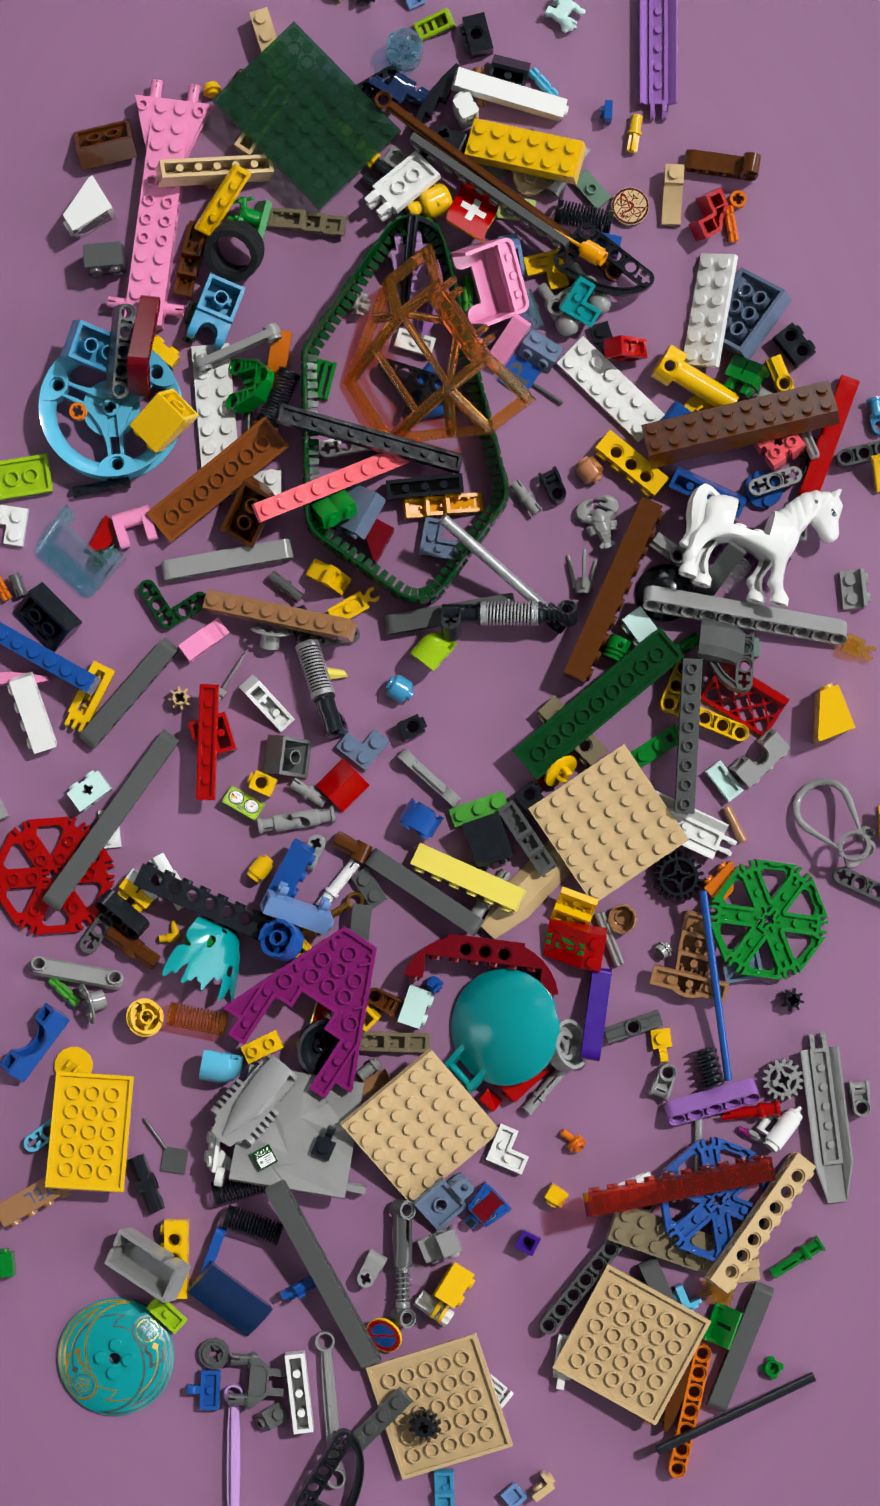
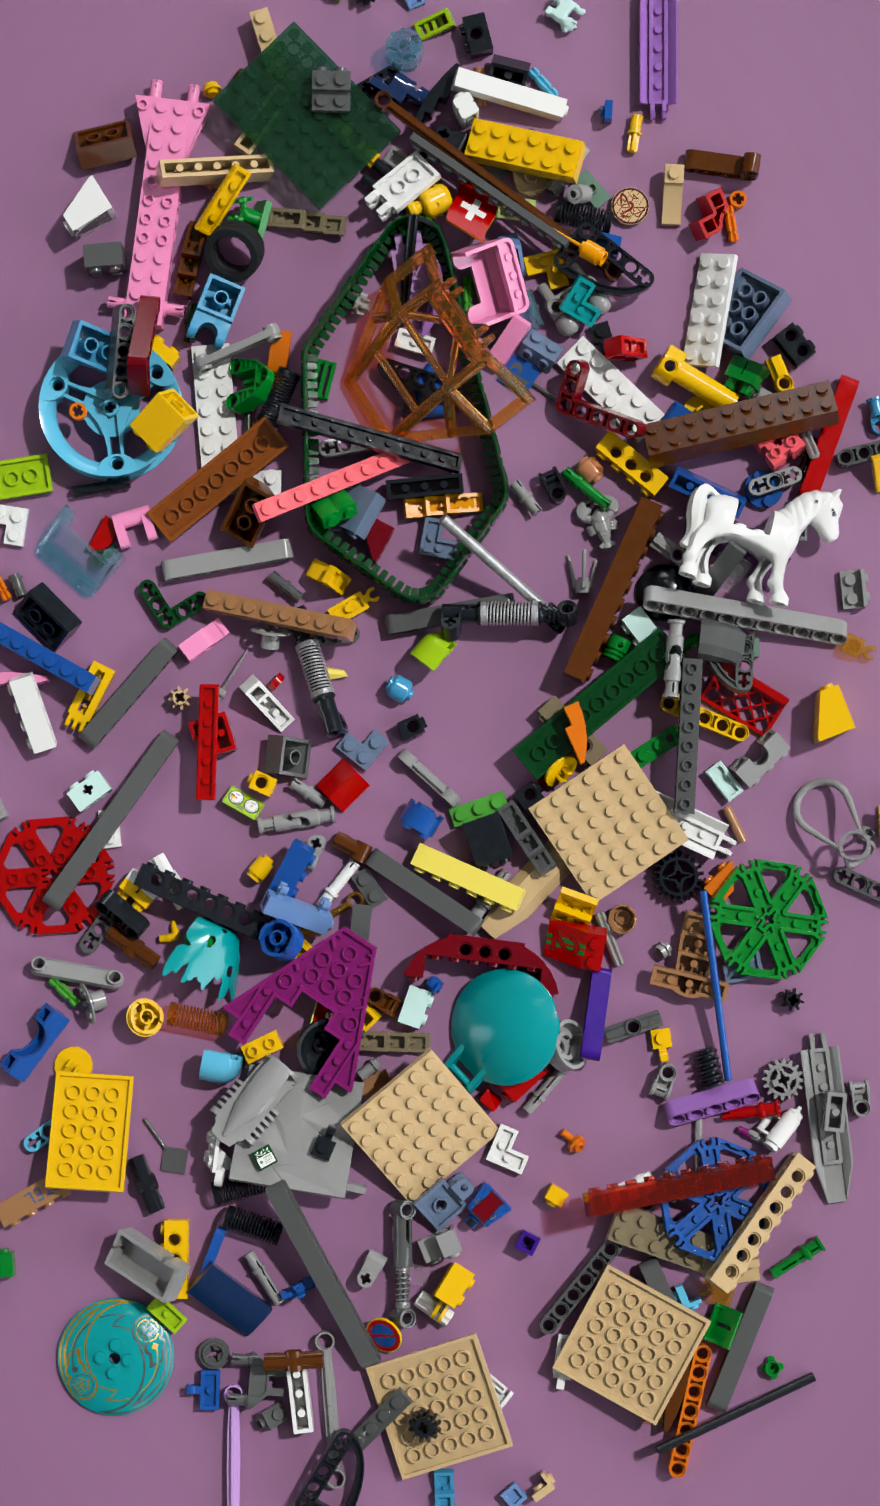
(261, 1274): none -> light grey pin
(276, 681): none -> red tile
(293, 1360): none -> reddish brown piece
(331, 90): none -> dark grey plate
(577, 731): none -> orange slope
(579, 194): none -> light grey brick
(580, 484): none -> green pin
(592, 410): none -> dark red beam
(672, 670): none -> light grey piece
(834, 1111): none -> light grey brick

